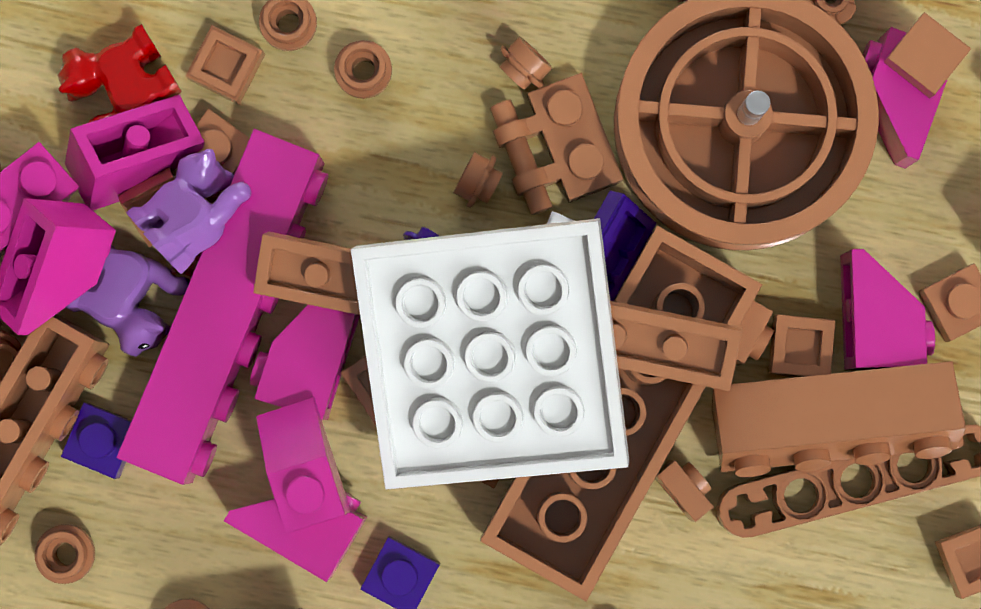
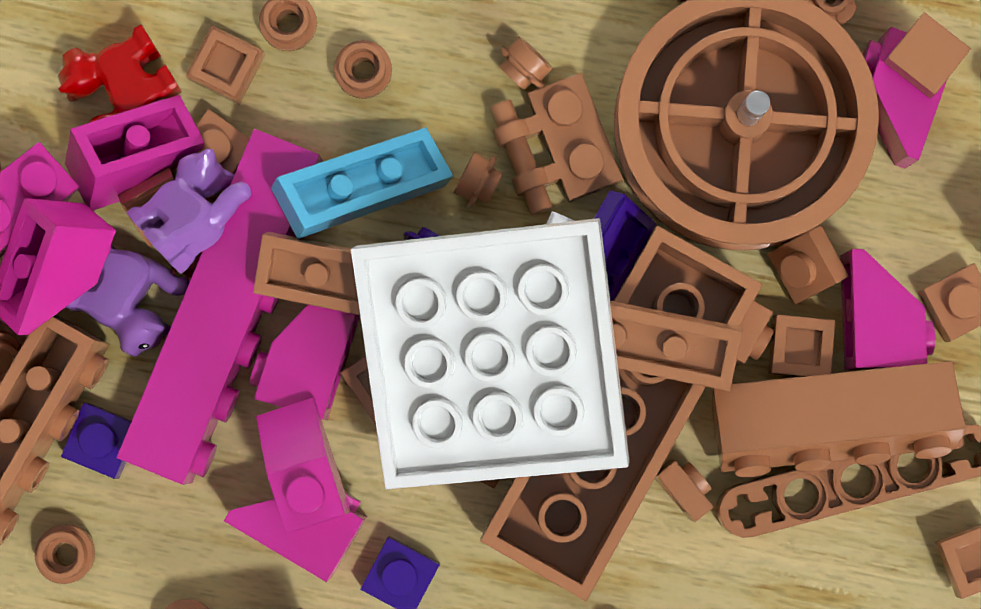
(361, 182): none -> medium azure plate
(808, 265): none -> nougat plate

